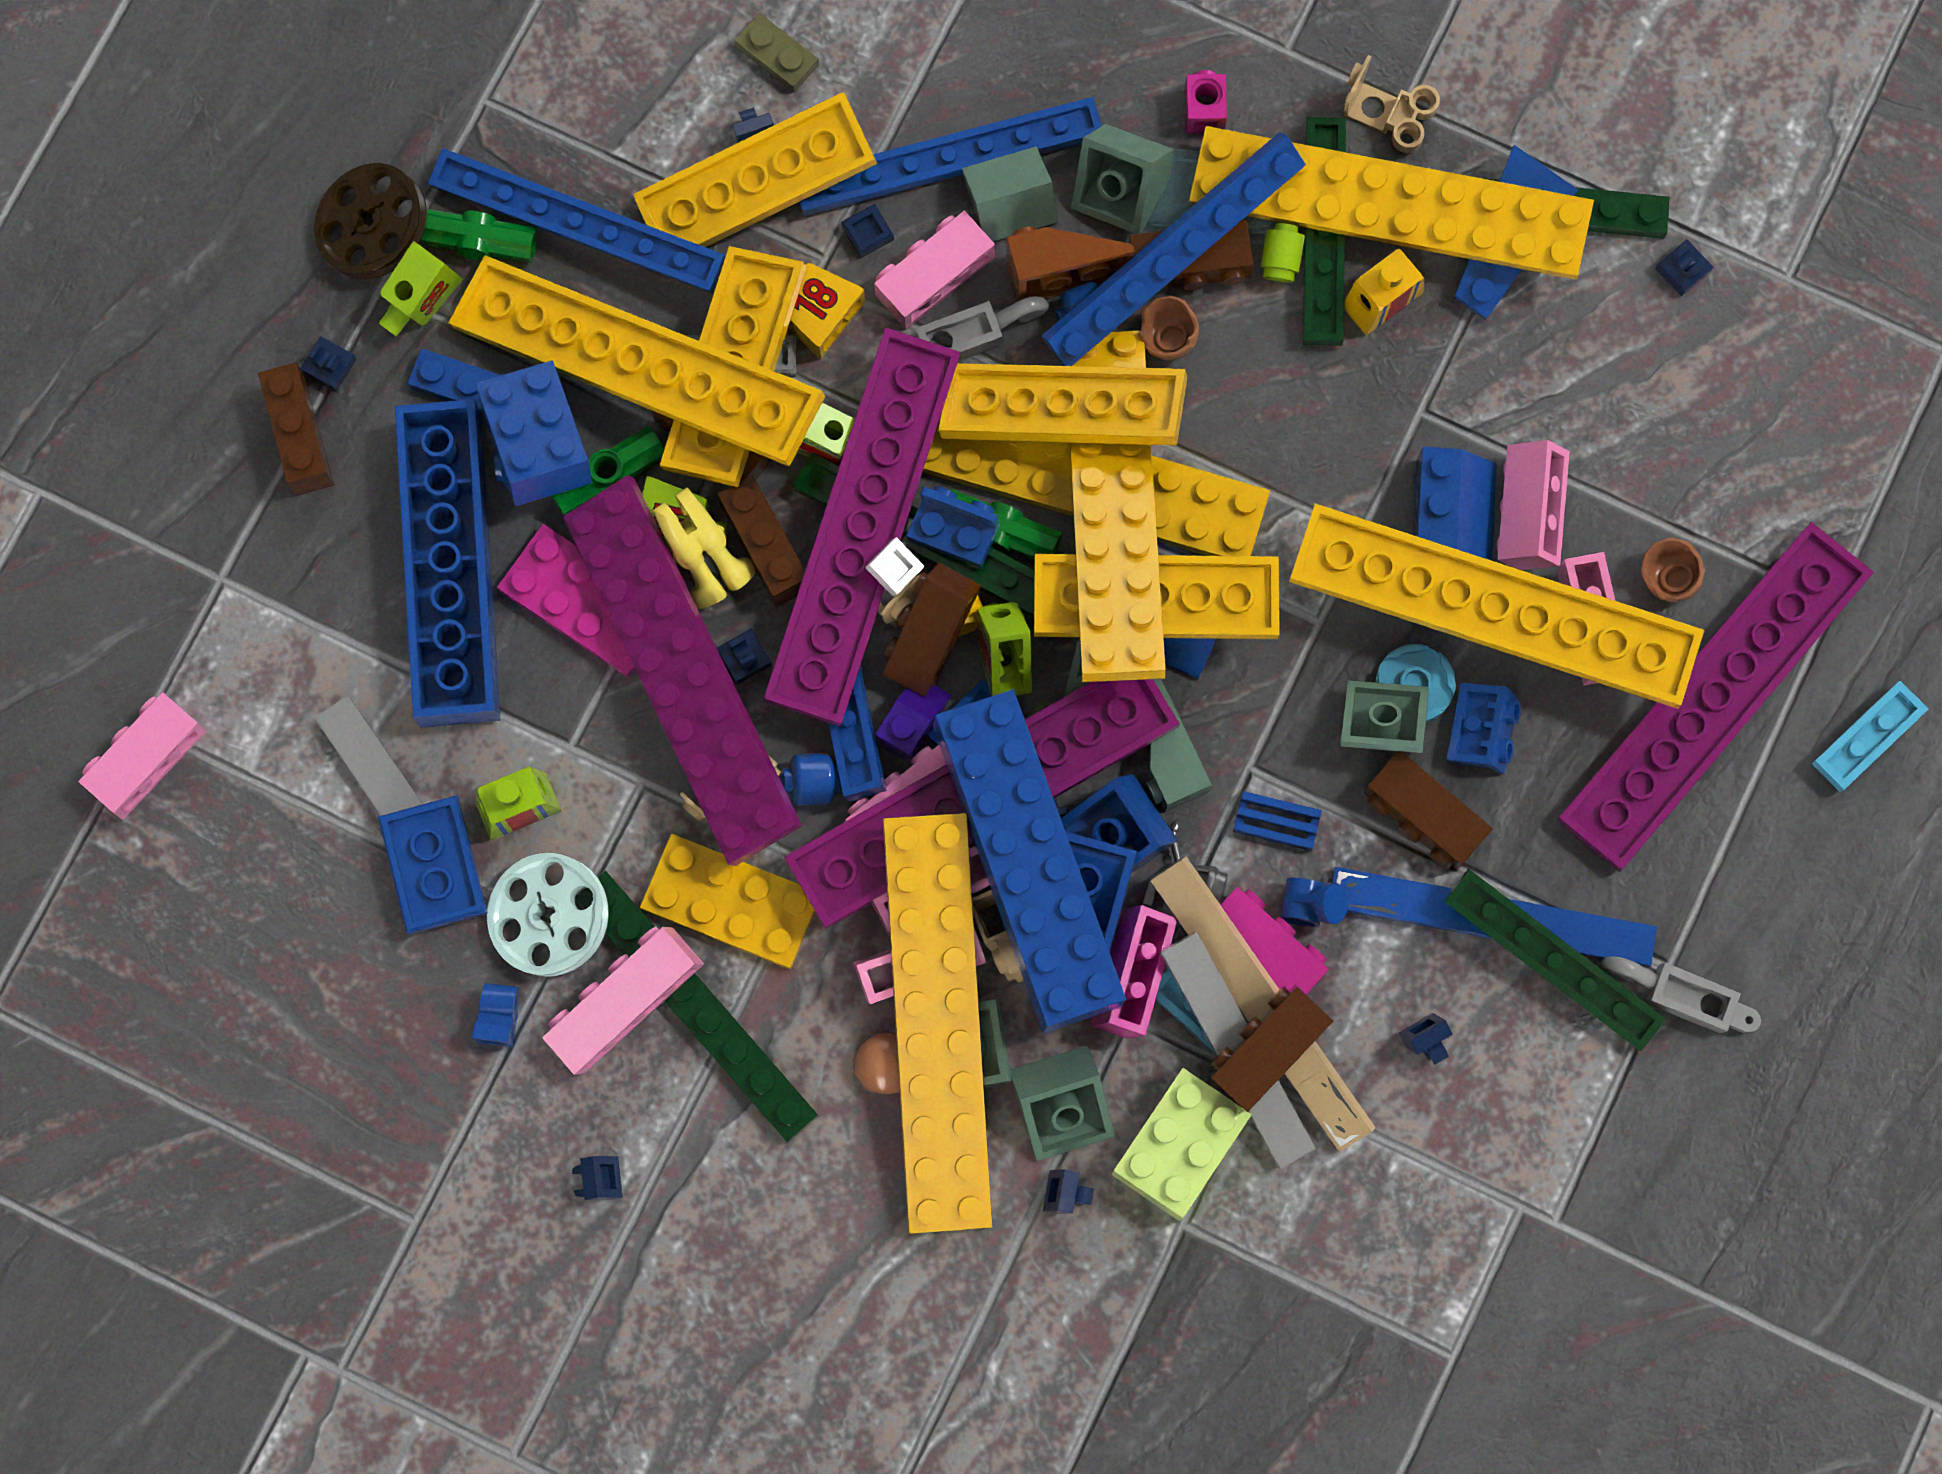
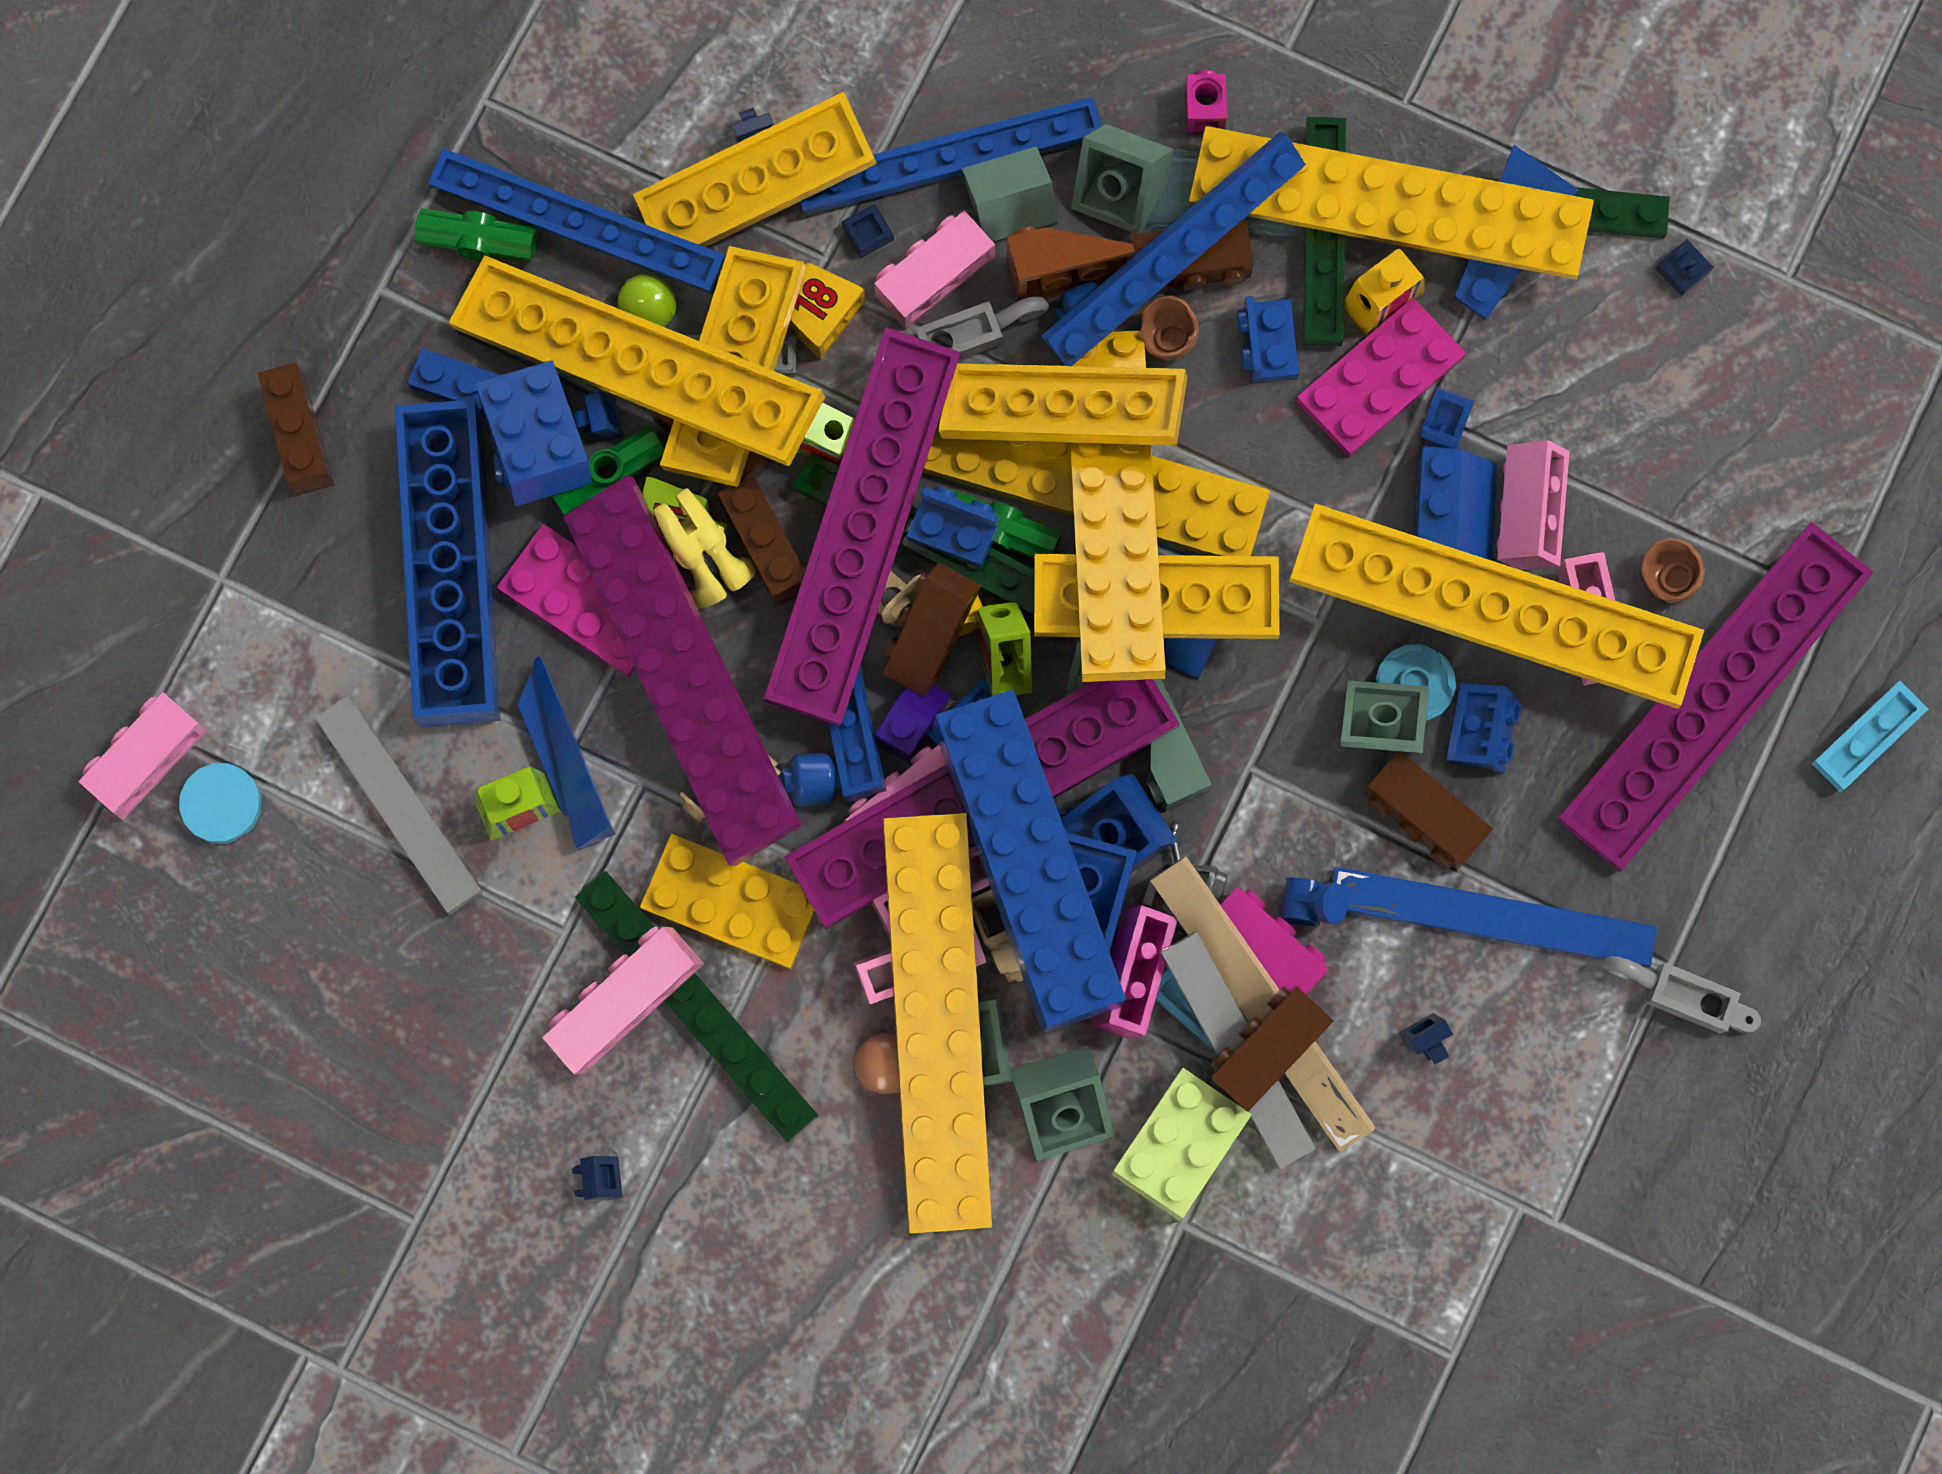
(220, 803): none -> medium azure tile
(328, 363): dark blue tile -> none
(353, 218): dark brown wedge -> none
(416, 289): lime torso -> none
(432, 865): blue tile -> none
(497, 1015): blue leg -> none
(563, 759): none -> blue wedge
(563, 921): light aqua wedge -> none
(600, 416): none -> blue tile
(648, 298): none -> lime hair
(744, 656): dark blue tile -> none
(776, 52): olive plate -> none
(894, 566): white plate -> none
(1064, 1192): dark blue tile -> none
(1269, 339): none -> blue bracket
(1282, 253): lime brick -> none
(1282, 806): blue tile -> none
(1381, 377): none -> dark pink plate
(1399, 112): tan piece -> none
(1446, 419): none -> blue bracket
(1554, 959): dark green plate -> none

